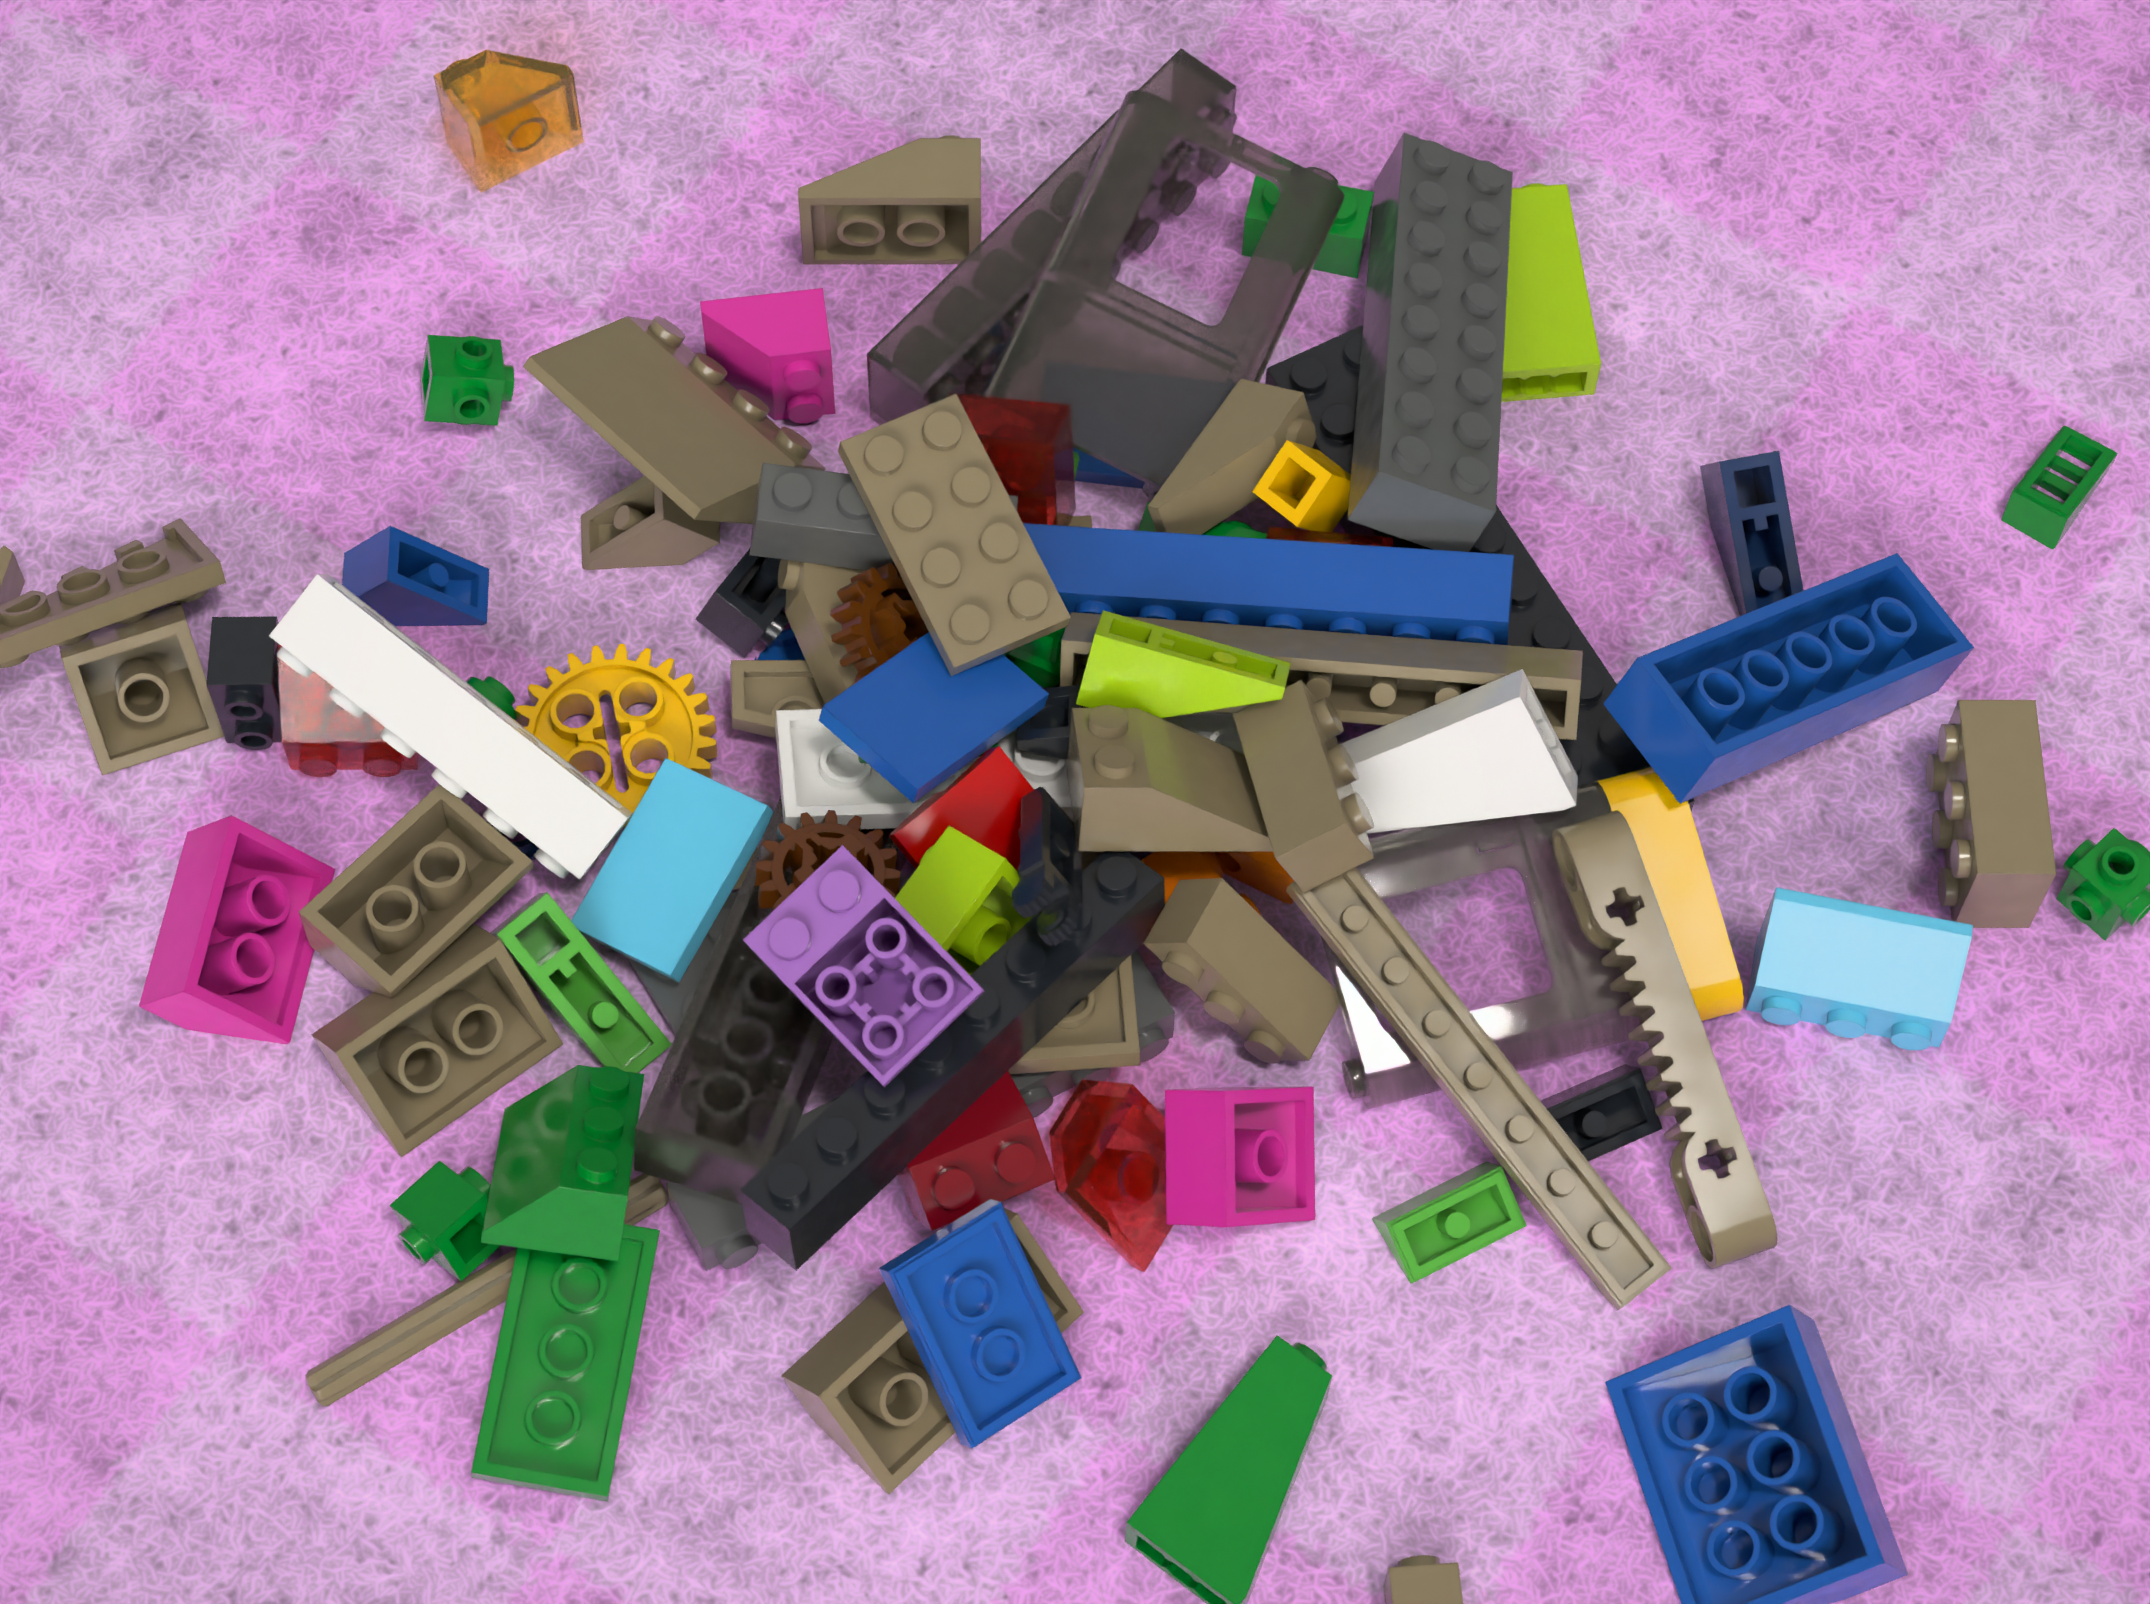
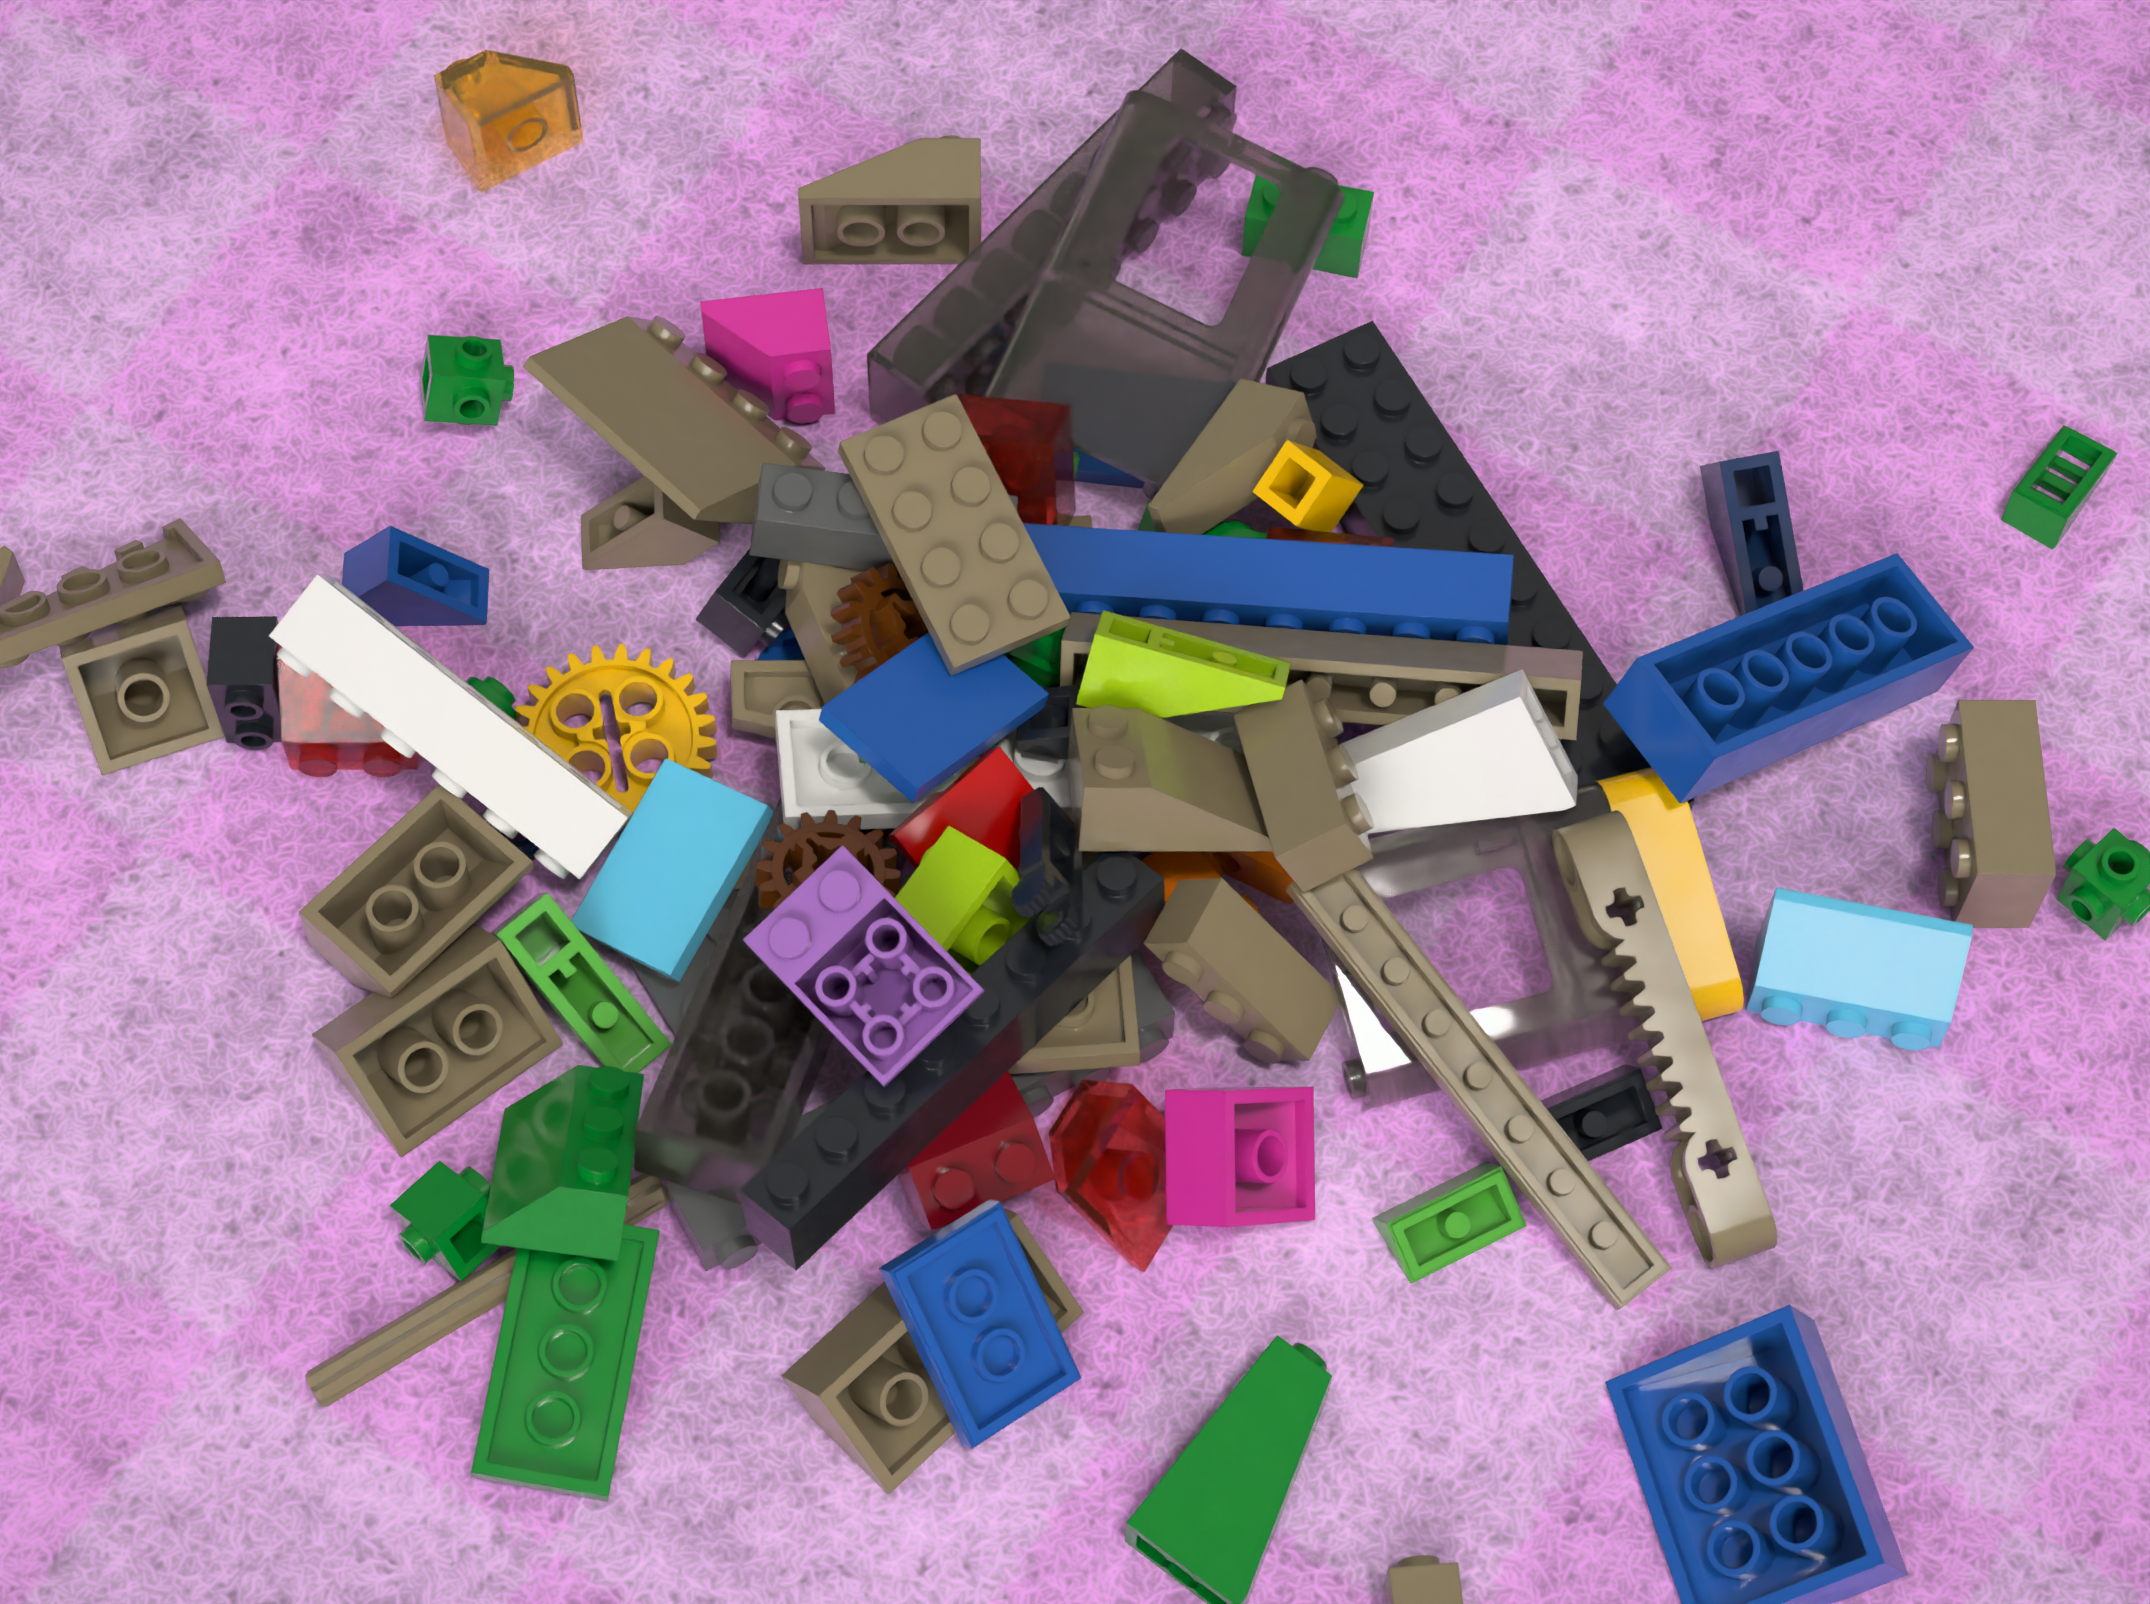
(233, 934): dark pink slope -> none
(1432, 348): dark grey brick -> none
(1548, 310): lime slope -> none

